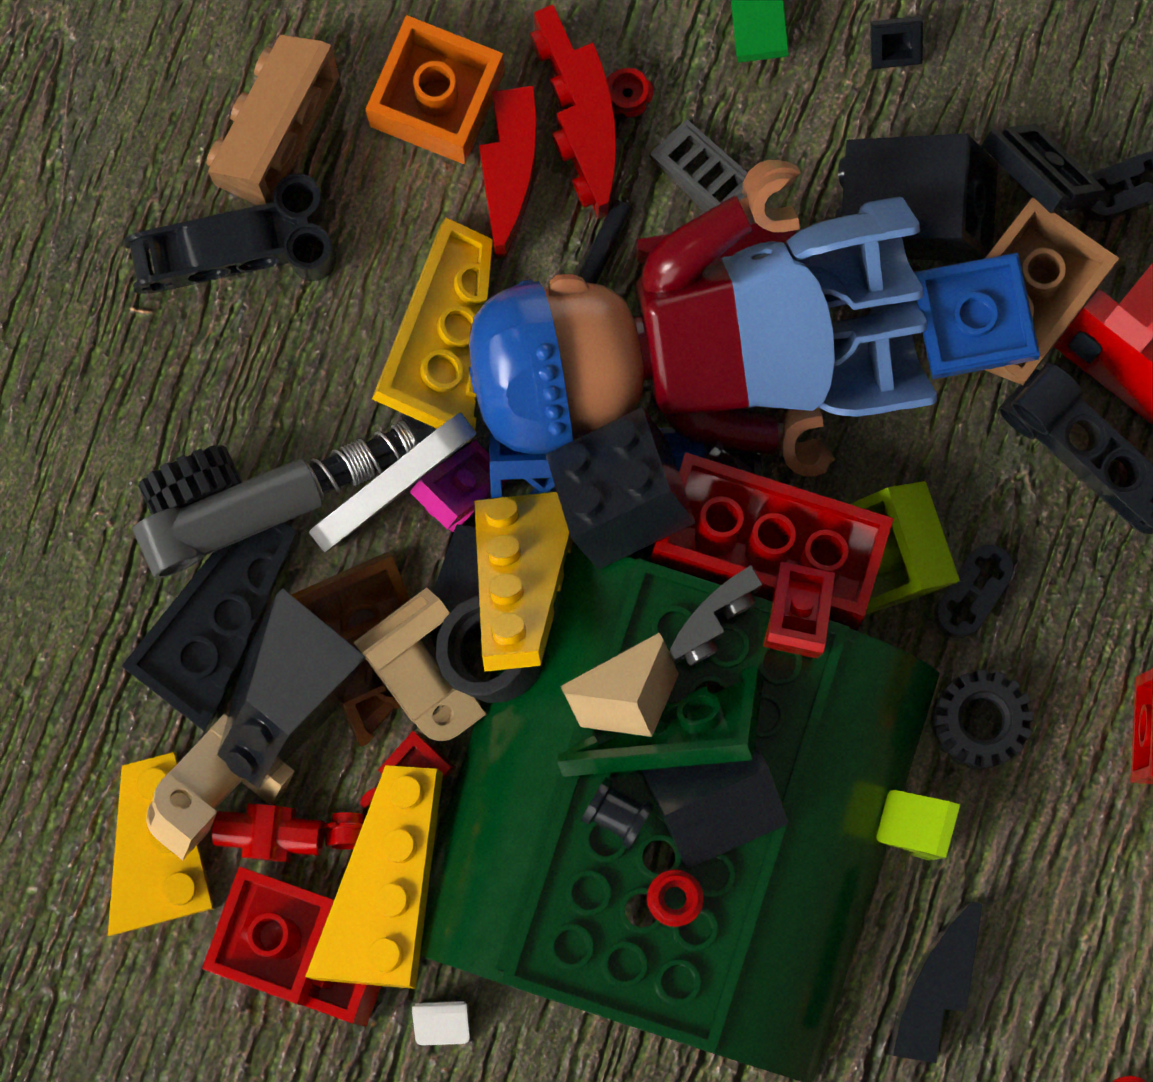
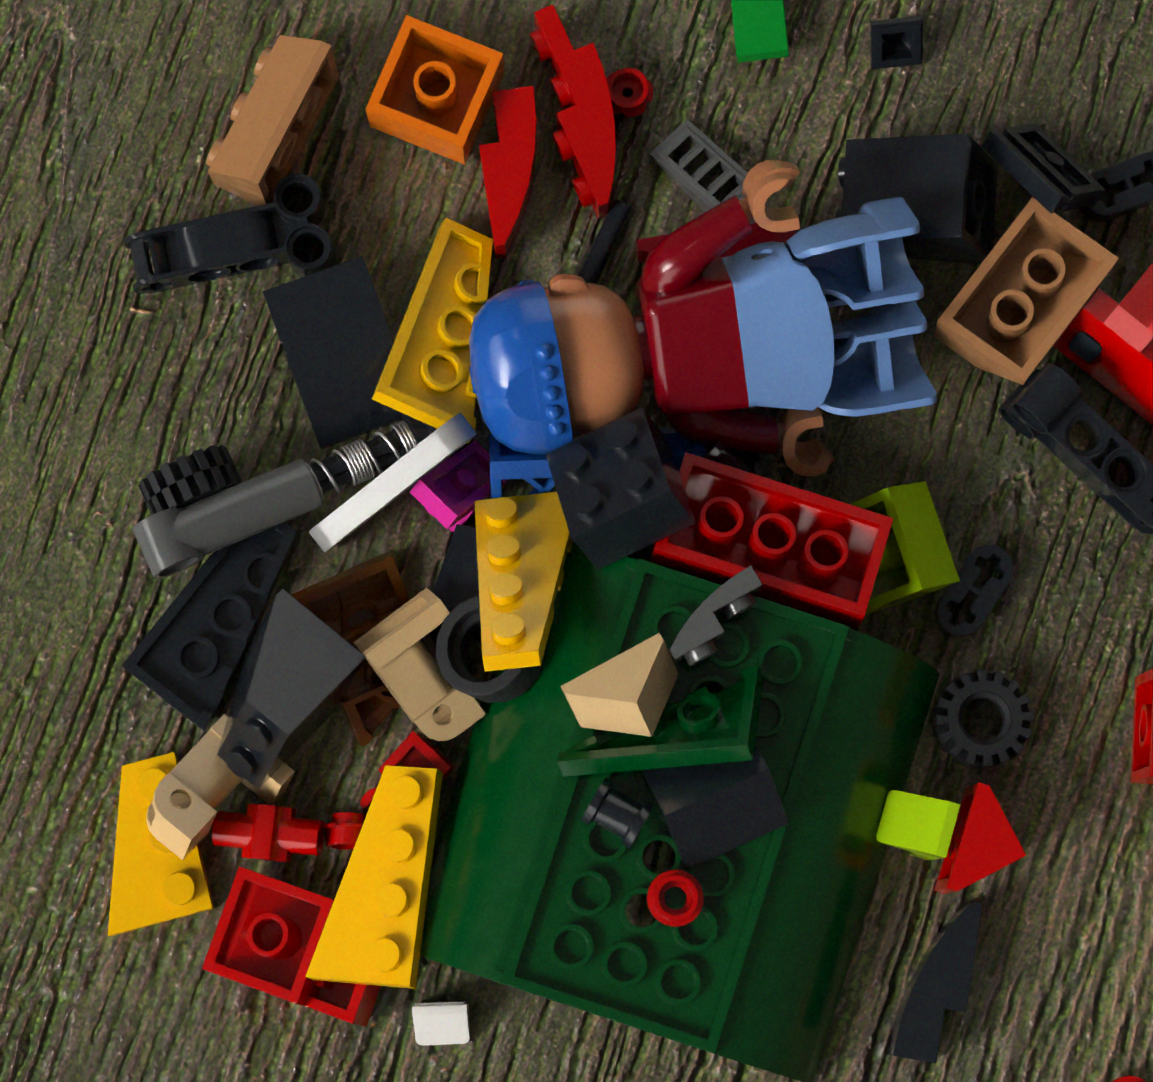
(335, 349): none -> black slope
(800, 610): red slope -> none
(977, 316): blue plate -> none
(979, 842): none -> red slope

